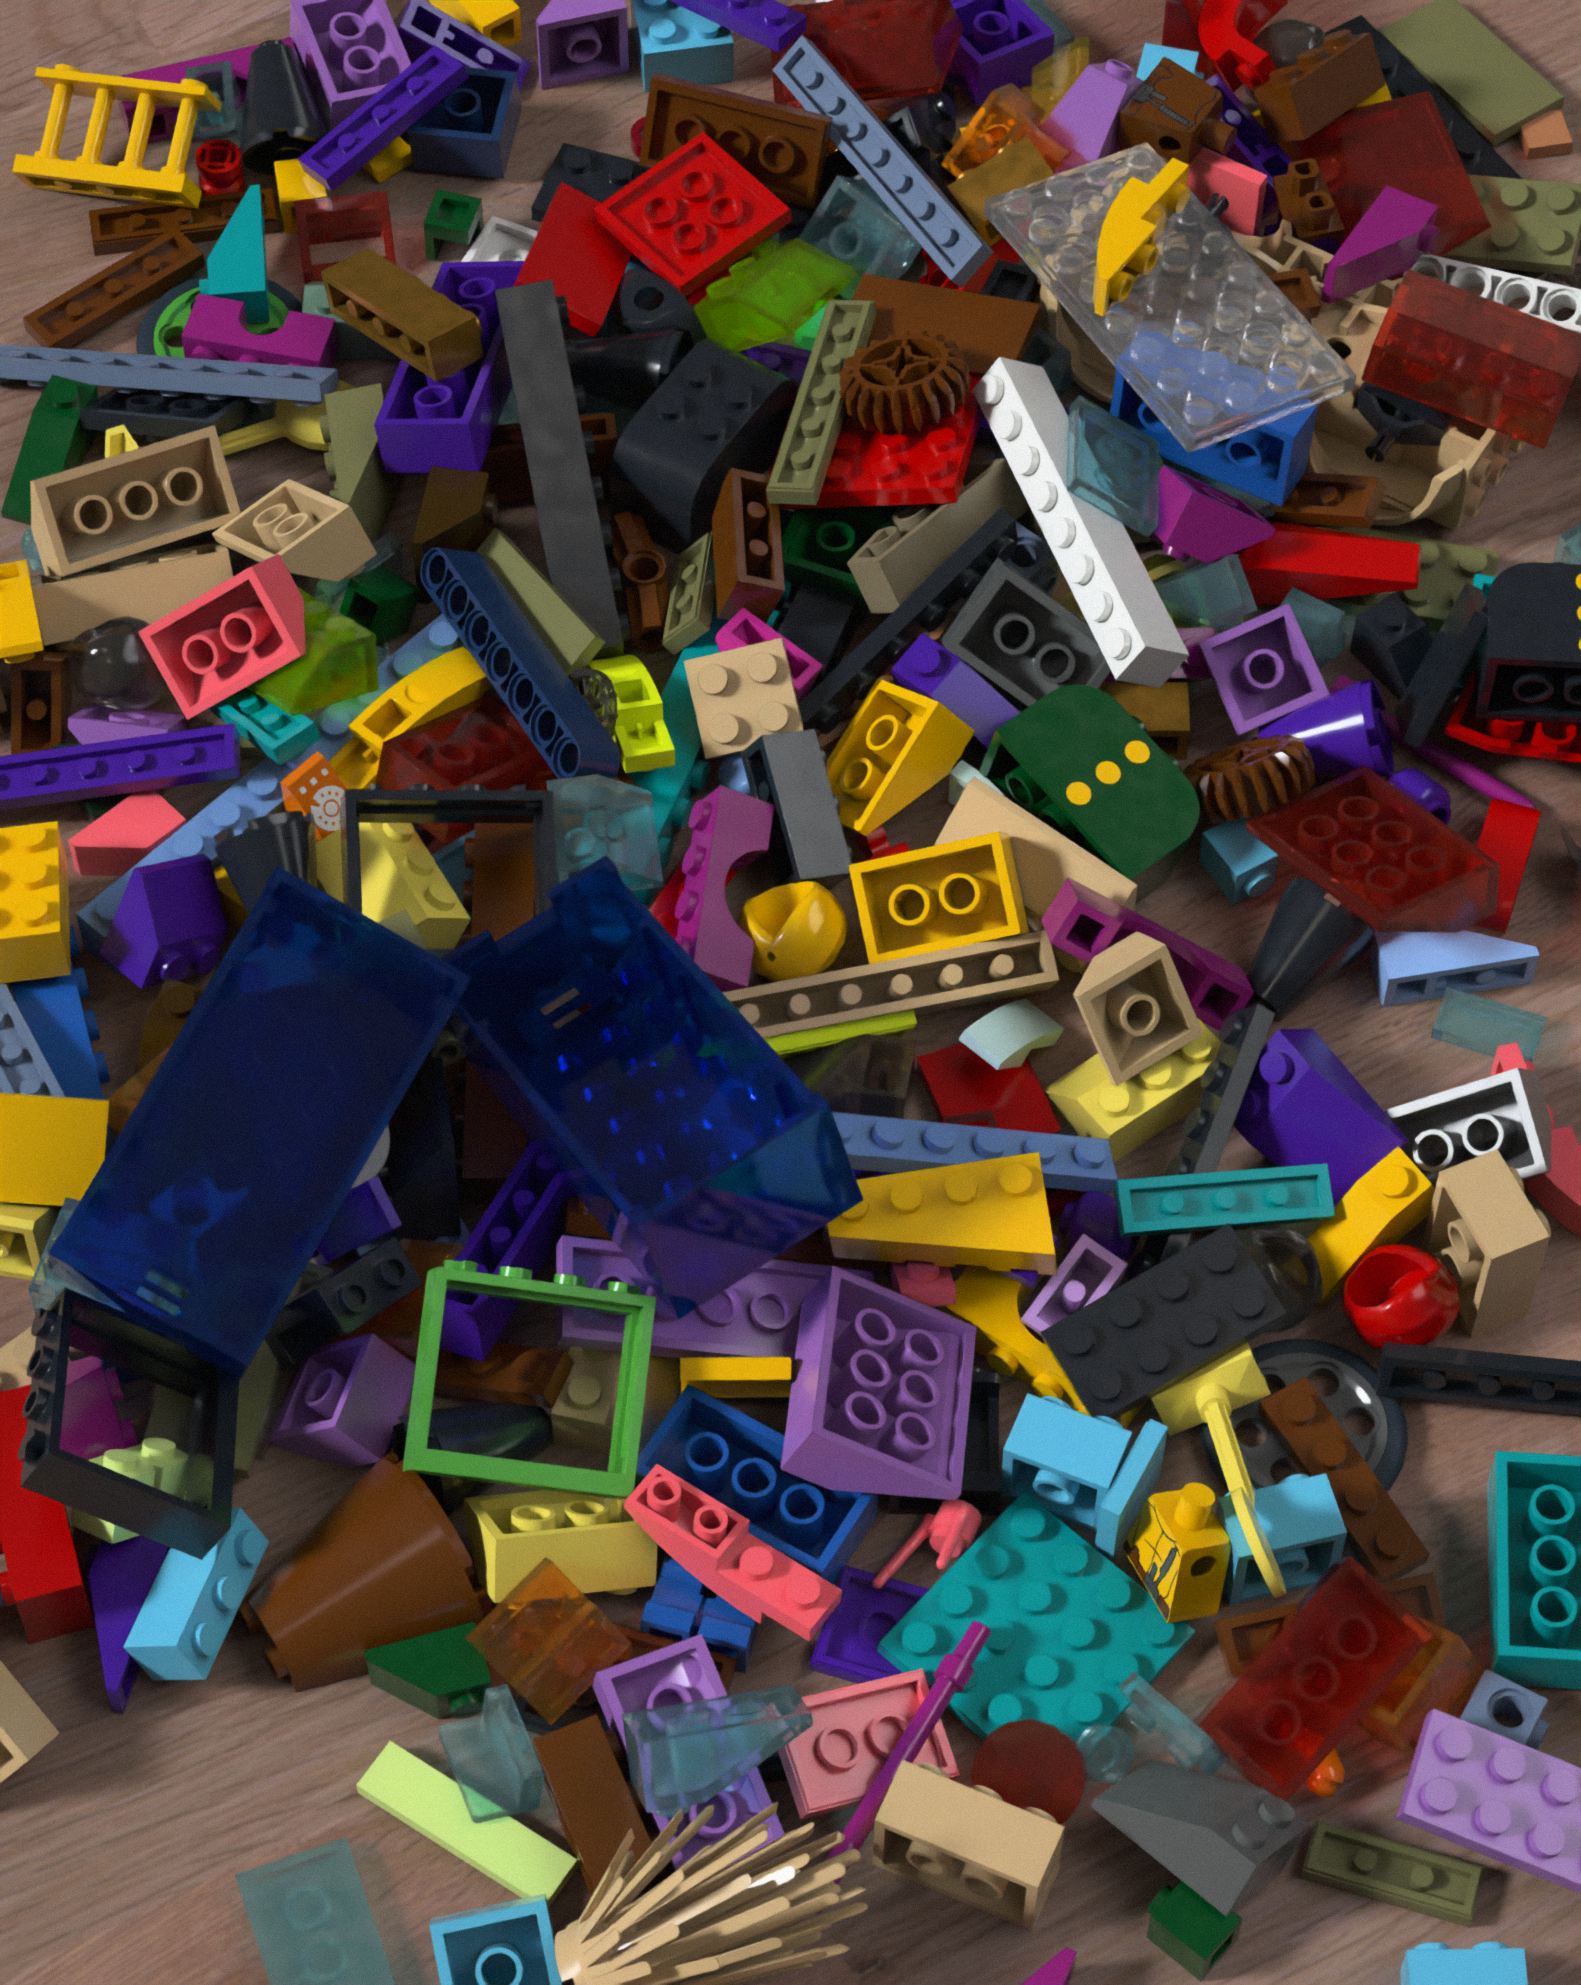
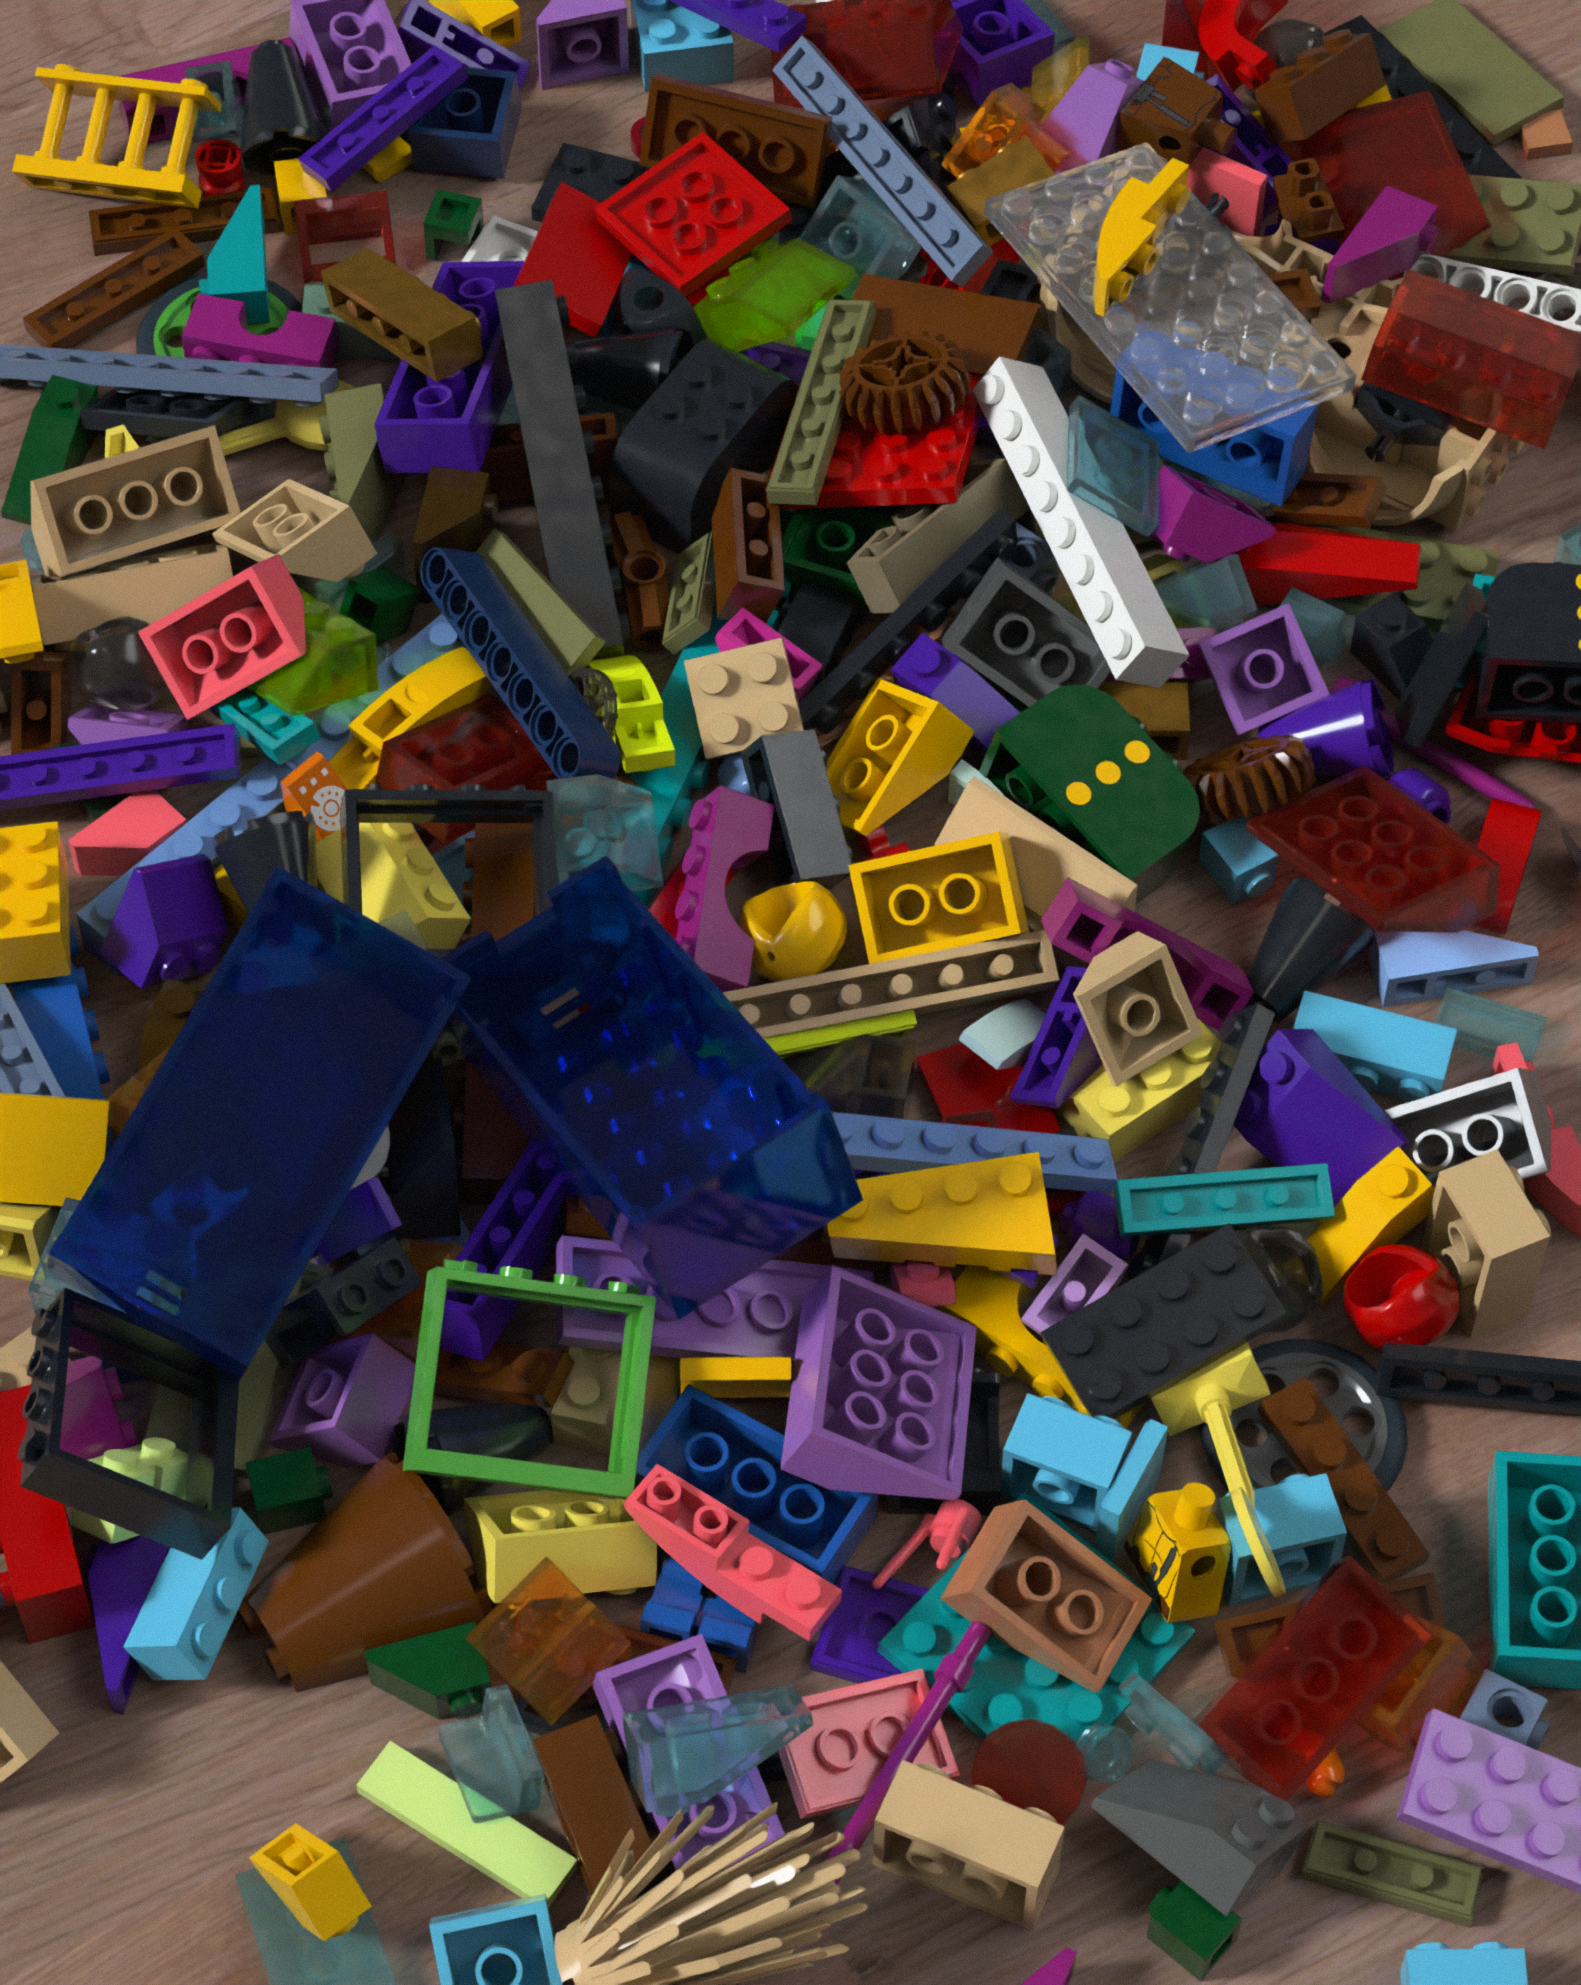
(288, 1490): none -> dark green brick
(312, 1882): none -> yellow slope
(1046, 1595): none -> nougat slope
(1061, 1053): none -> dark purple slope
(1381, 1047): none -> medium azure brick

